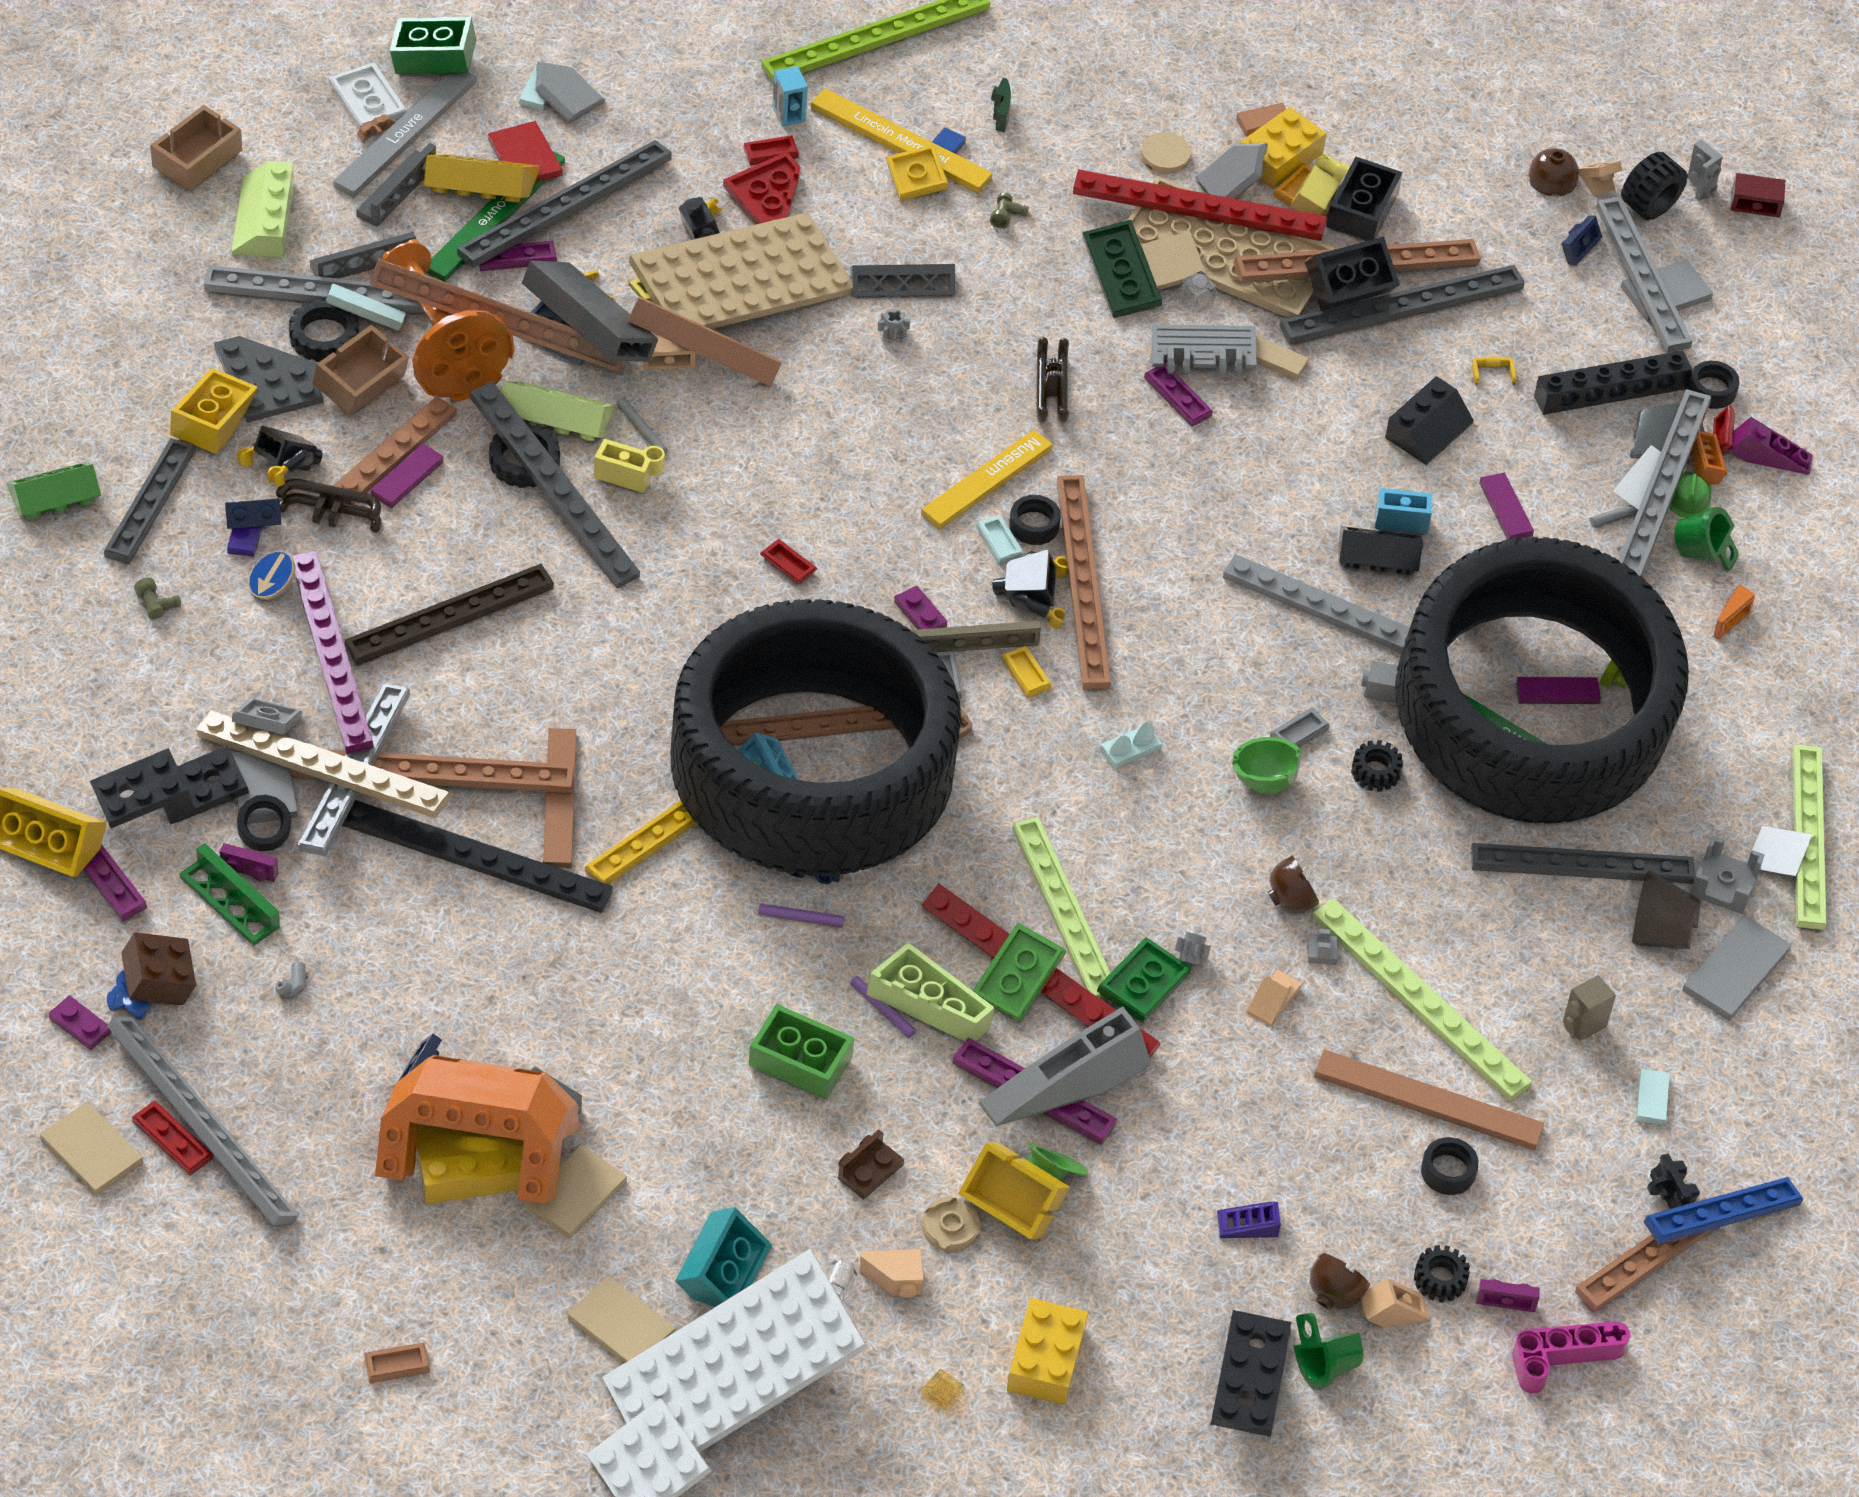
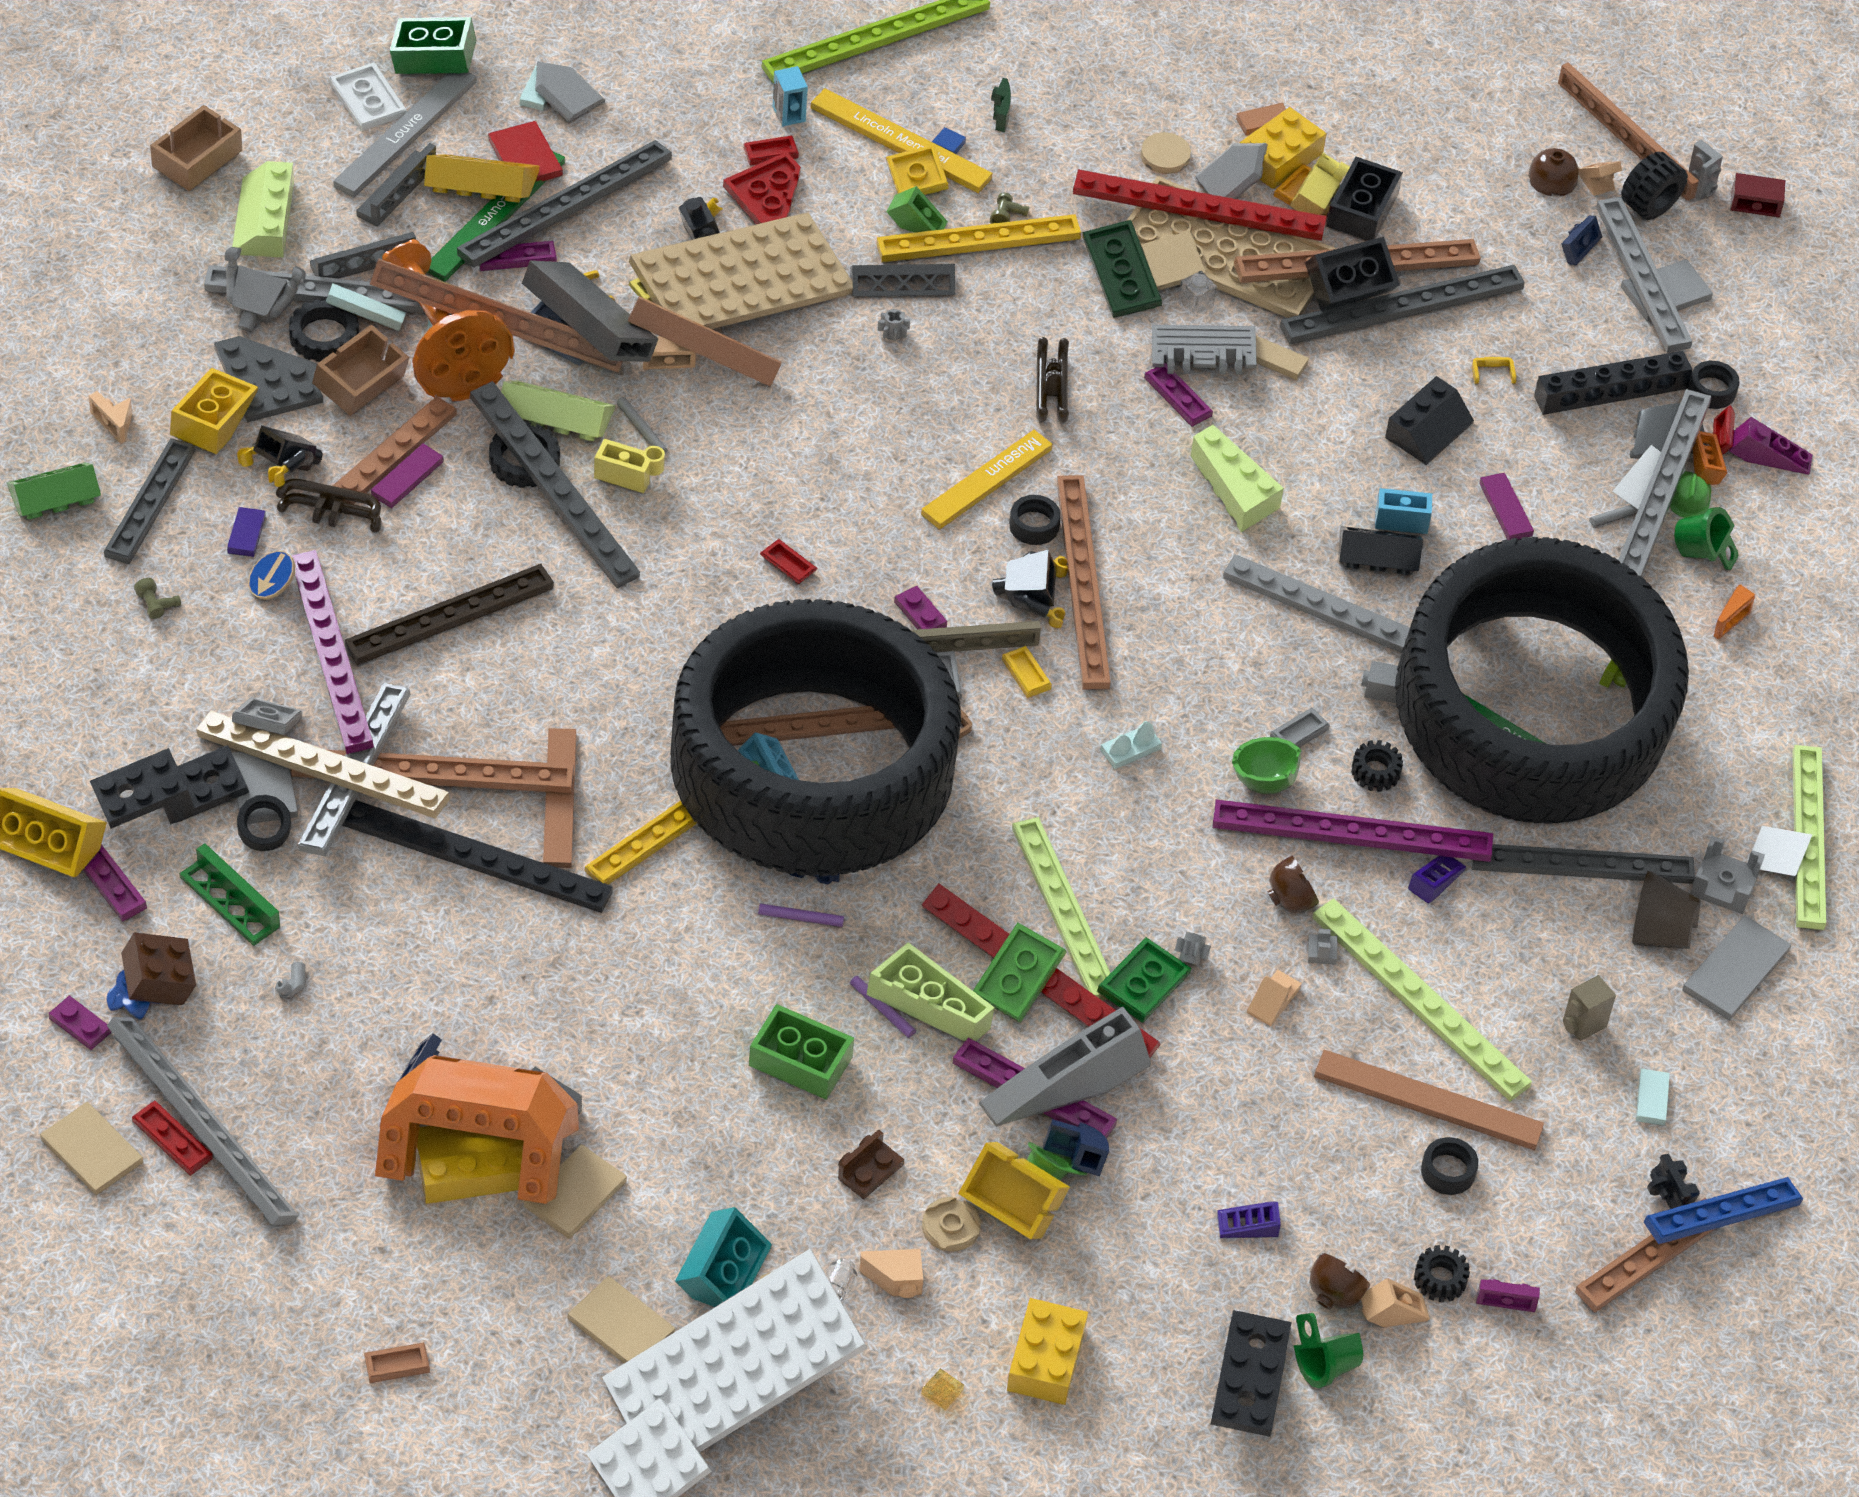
(113, 418): none -> light nougat slope
(249, 862): magenta plate -> none
(253, 513): dark blue hinge -> none
(257, 293): none -> light grey torso
(378, 124): nougat piece -> none
(915, 212): none -> bright green slope
(978, 238): none -> yellow plate
(999, 539): light aqua tile -> none
(1082, 1143): none -> dark blue brick
(1235, 478): none -> yellowish green wedge
(1353, 830): none -> magenta plate
(1430, 890): none -> dark purple slope
(1558, 690): magenta tile -> none
(1605, 1342): dark pink beam -> none
(1616, 120): none -> nougat tile

